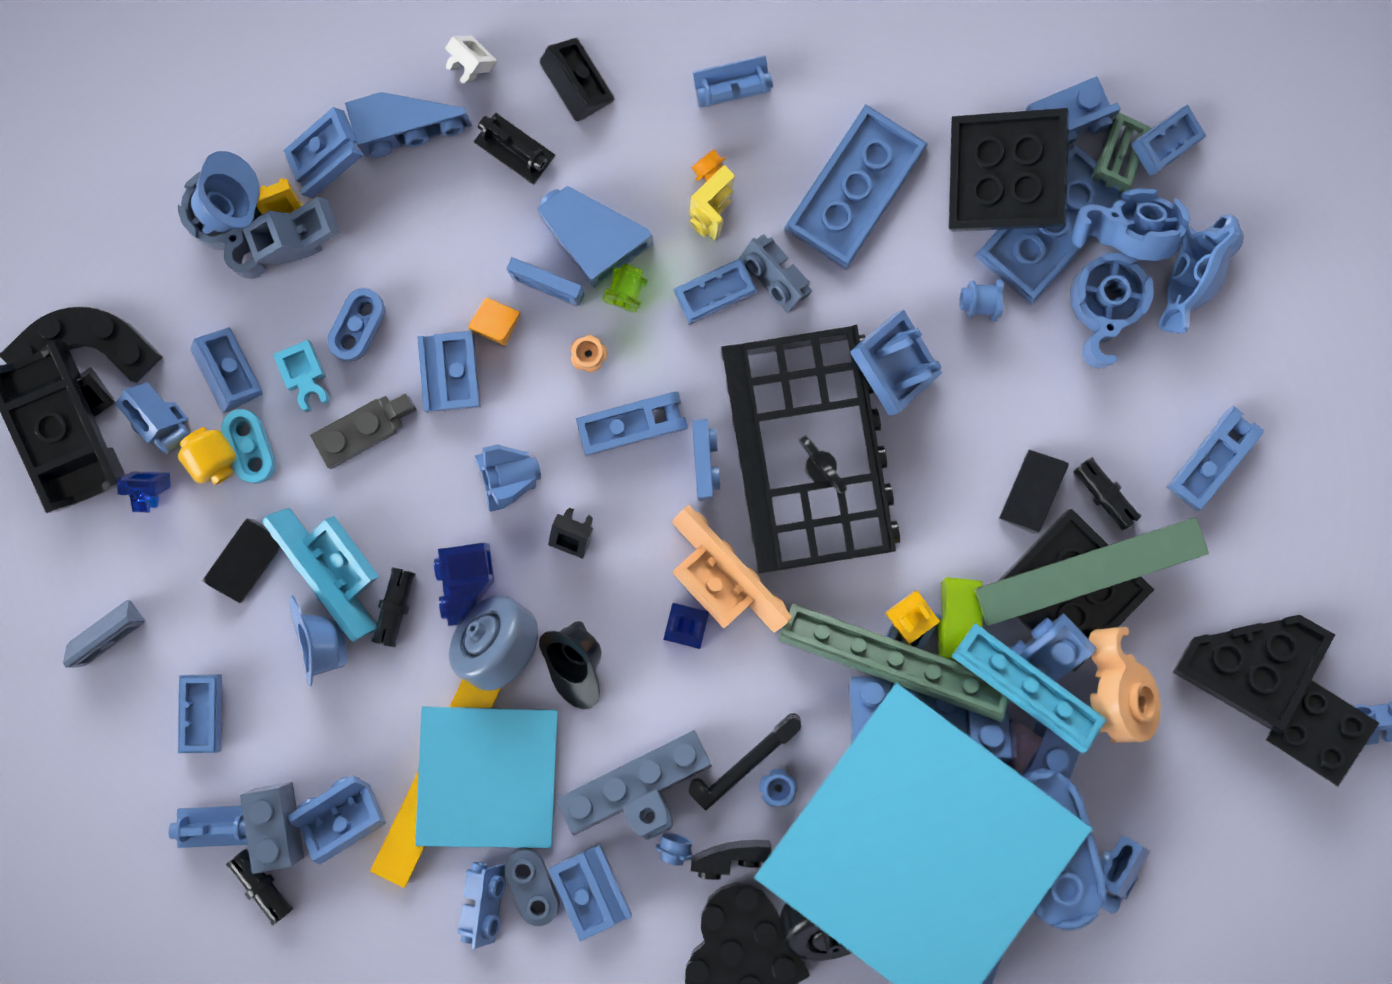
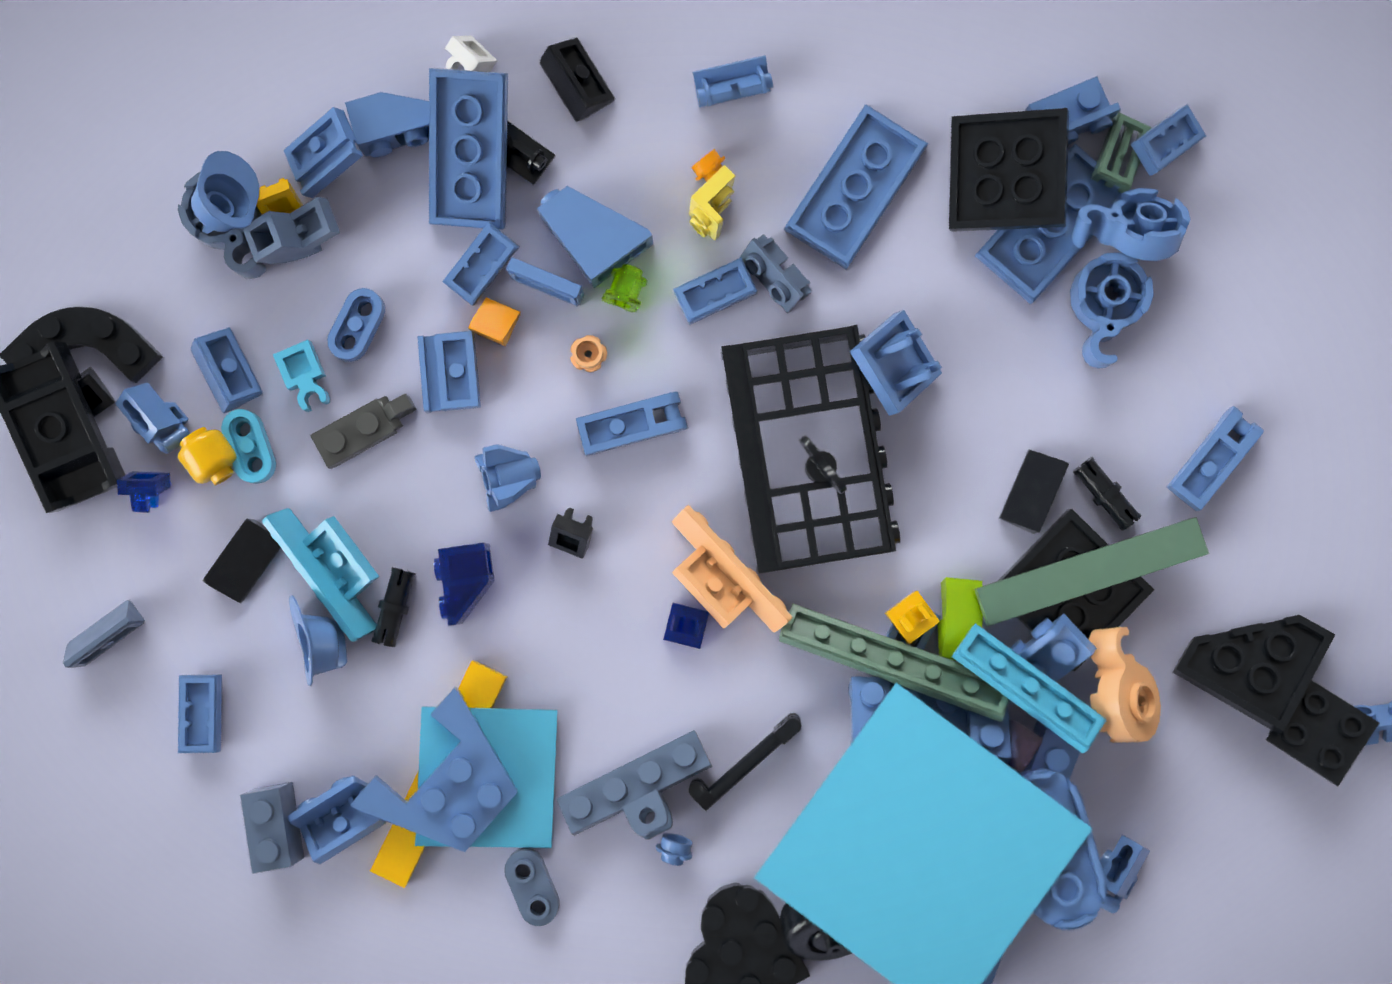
(209, 827): medium blue hinge -> none
(260, 888): black pin -> none
(459, 794): none -> medium blue wing
(467, 147): none -> medium blue tile
(480, 263): none -> medium blue plate
(481, 921): medium blue hinge -> none
(493, 643): sand blue wheel -> none
(572, 662): black piece -> none
(590, 892): medium blue plate -> none
(706, 476): medium blue plate -> none
(717, 859): black slope -> none
(780, 798): medium blue plate -> none
(982, 300): medium blue brick -> none
(1199, 271): medium blue animal -> none

